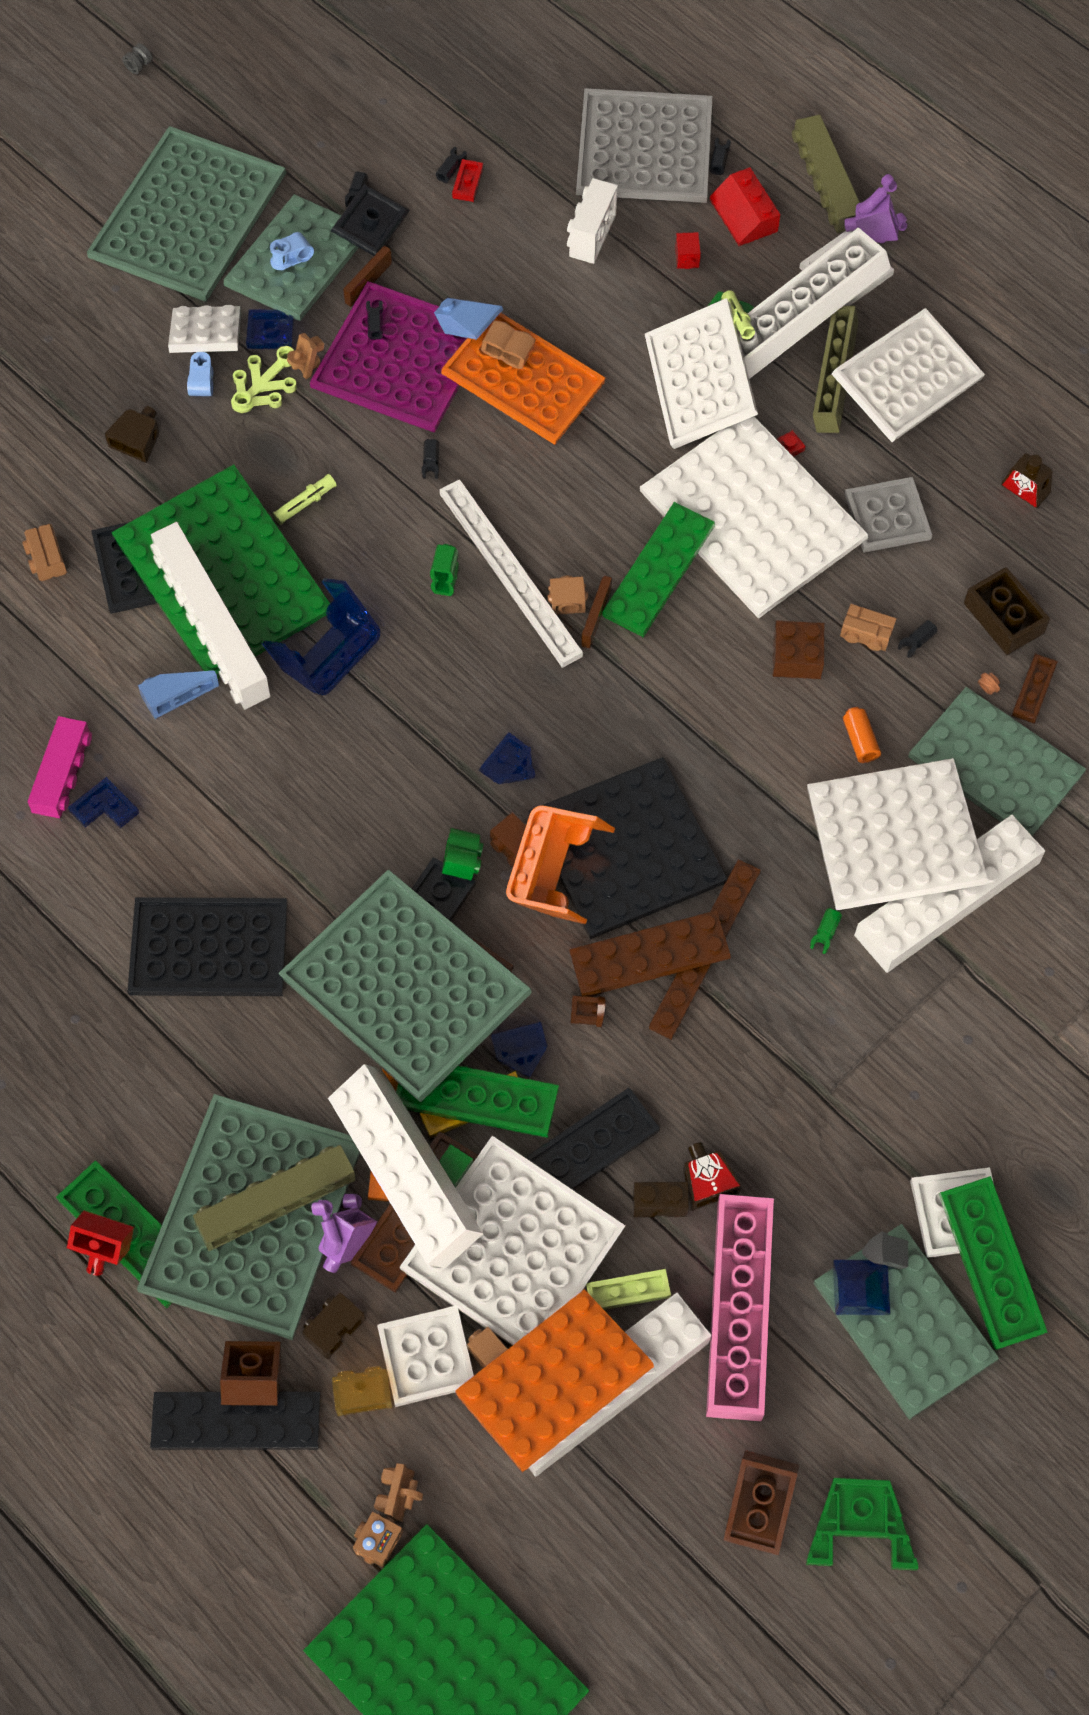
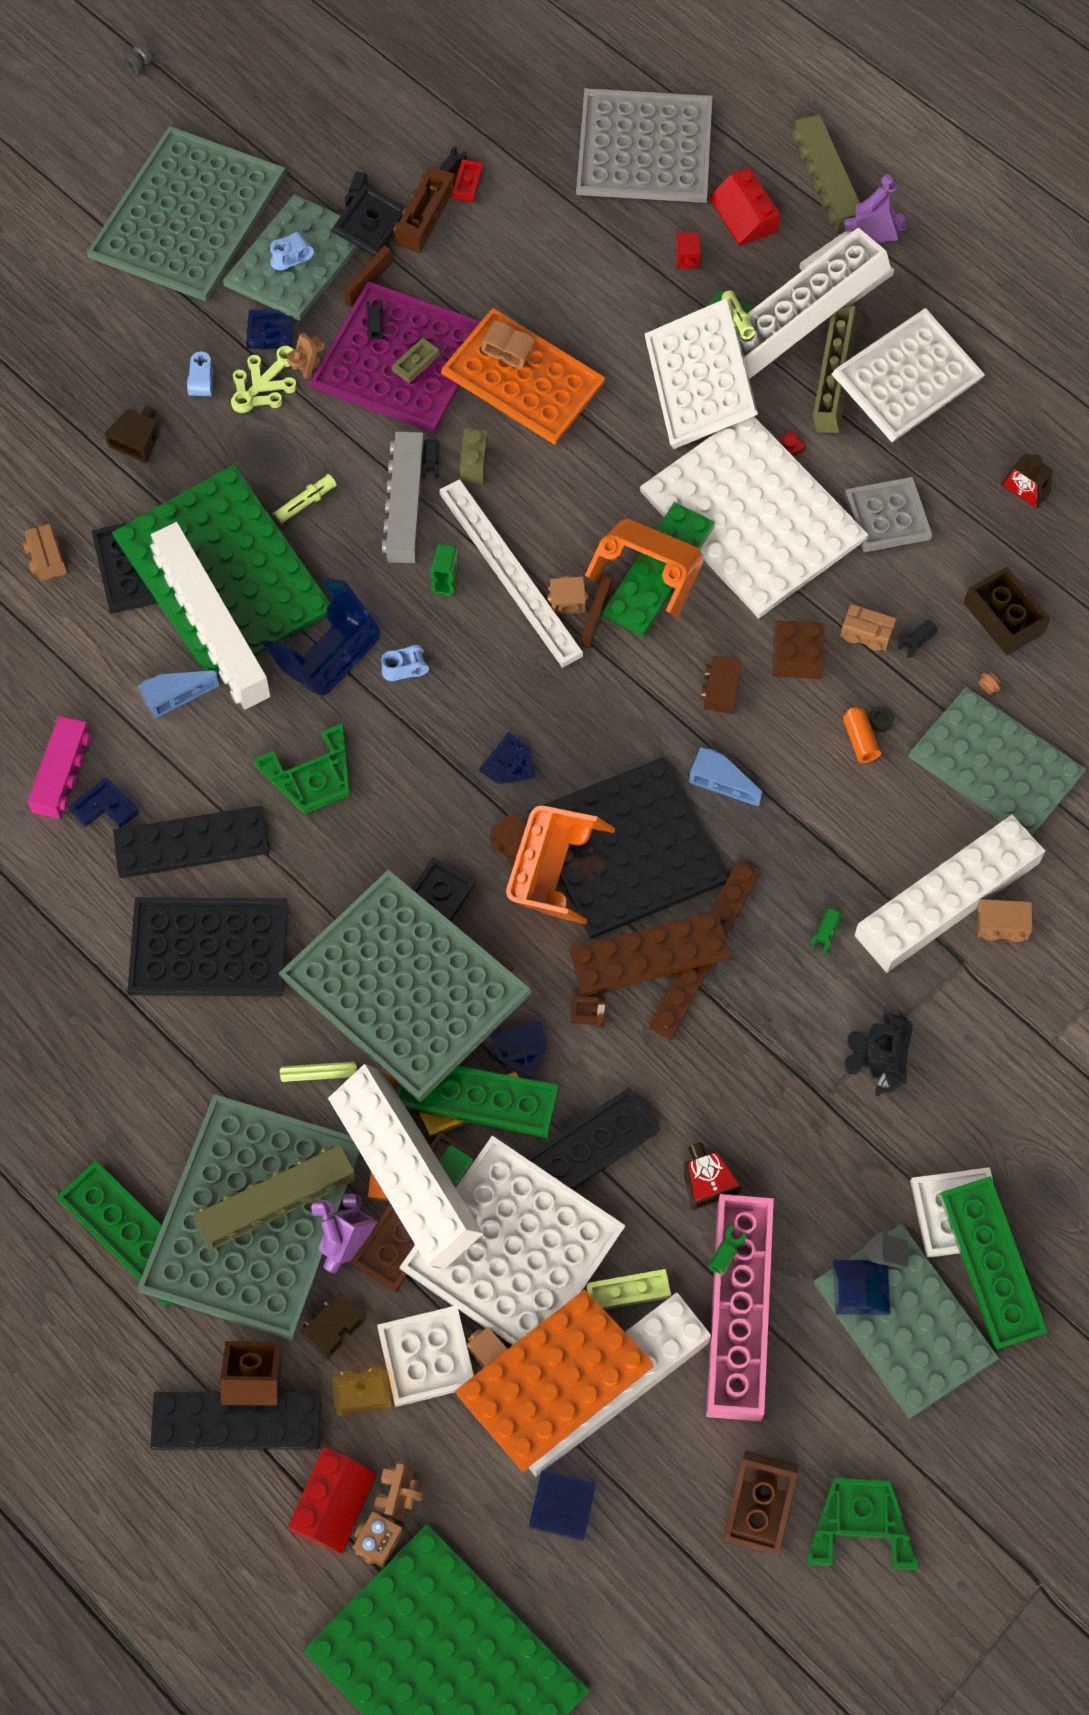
(100, 1240): red brick -> none
(190, 841): none -> black plate
(204, 329): white plate -> none
(313, 782): none -> green wing
(317, 1071): none -> yellowish green axle
(332, 1501): none -> red slope
(404, 497): none -> light grey brick
(405, 662): none -> light blue piece
(409, 231): none -> reddish brown brick
(415, 360): none -> olive plate
(462, 854): green brick -> none
(466, 317): medium blue slope -> none
(473, 456): none -> olive brick
(562, 1505): none -> clear blue plate
(592, 220): white brick -> none
(660, 1199): dark brown brick -> none
(681, 558): none -> orange windscreen
(719, 157): black bar -> none
(722, 684): none -> reddish brown brick
(722, 776): none -> medium blue slope
(726, 1252): none -> green bar
(881, 719): none -> pearl dark grey tile
(883, 1051): none -> black piece
(896, 834): white plate -> none
(1004, 920): none -> medium nougat brick
(1034, 688): reddish brown tile -> none

